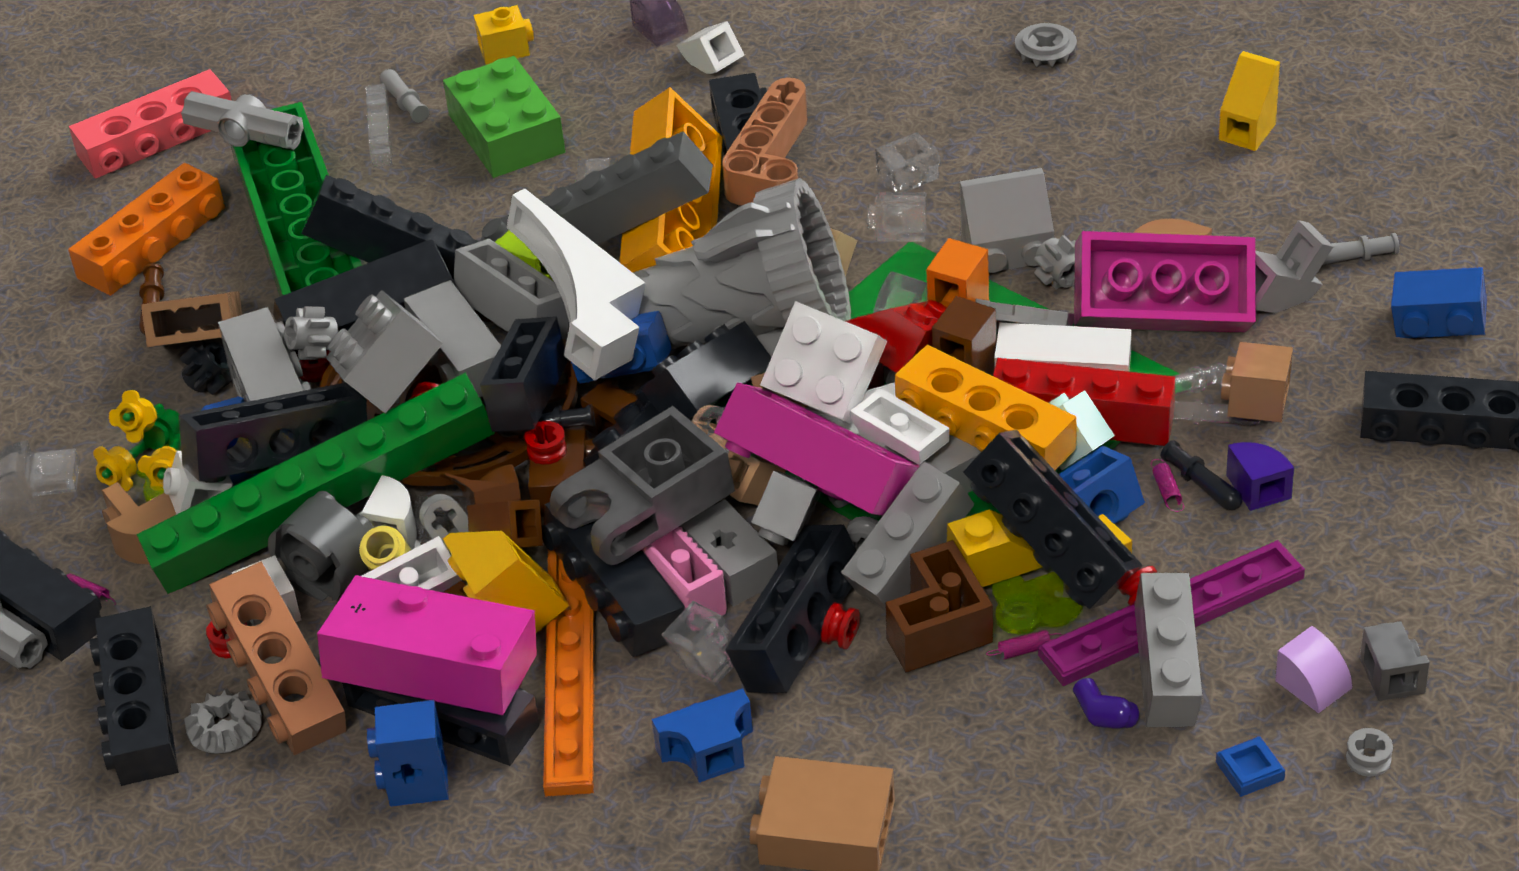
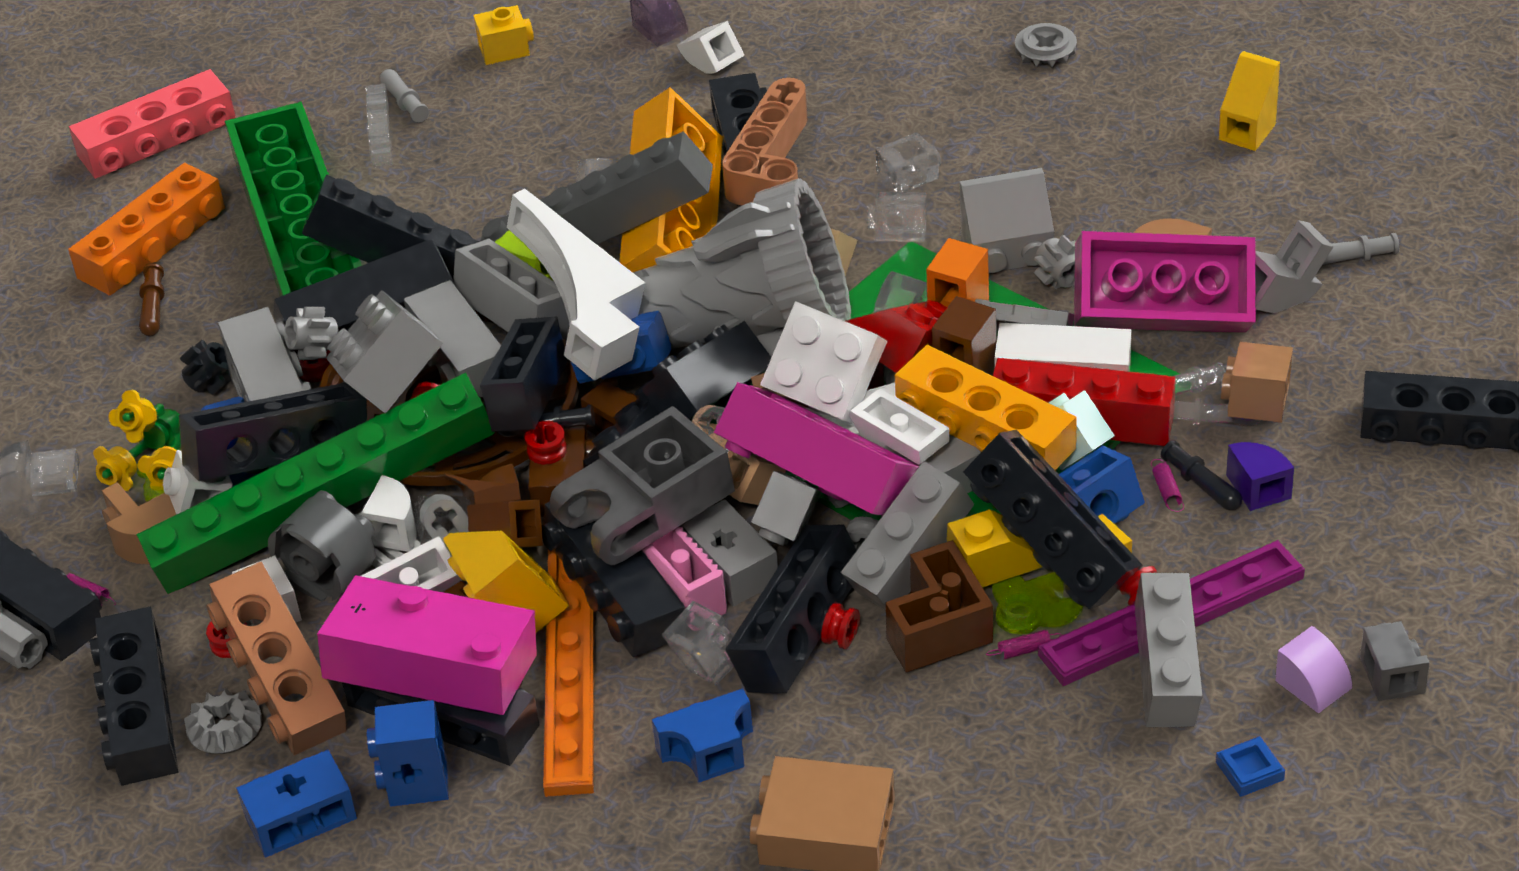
(188, 318): medium nougat brick -> none
(242, 120): light grey piece -> none
(296, 803): none -> blue brick
(379, 543): light yellow brick -> none
(504, 116): bright green brick -> none
(1105, 710): dark purple arm -> none
(1372, 739): light grey bush -> none
(1439, 303): blue brick -> none

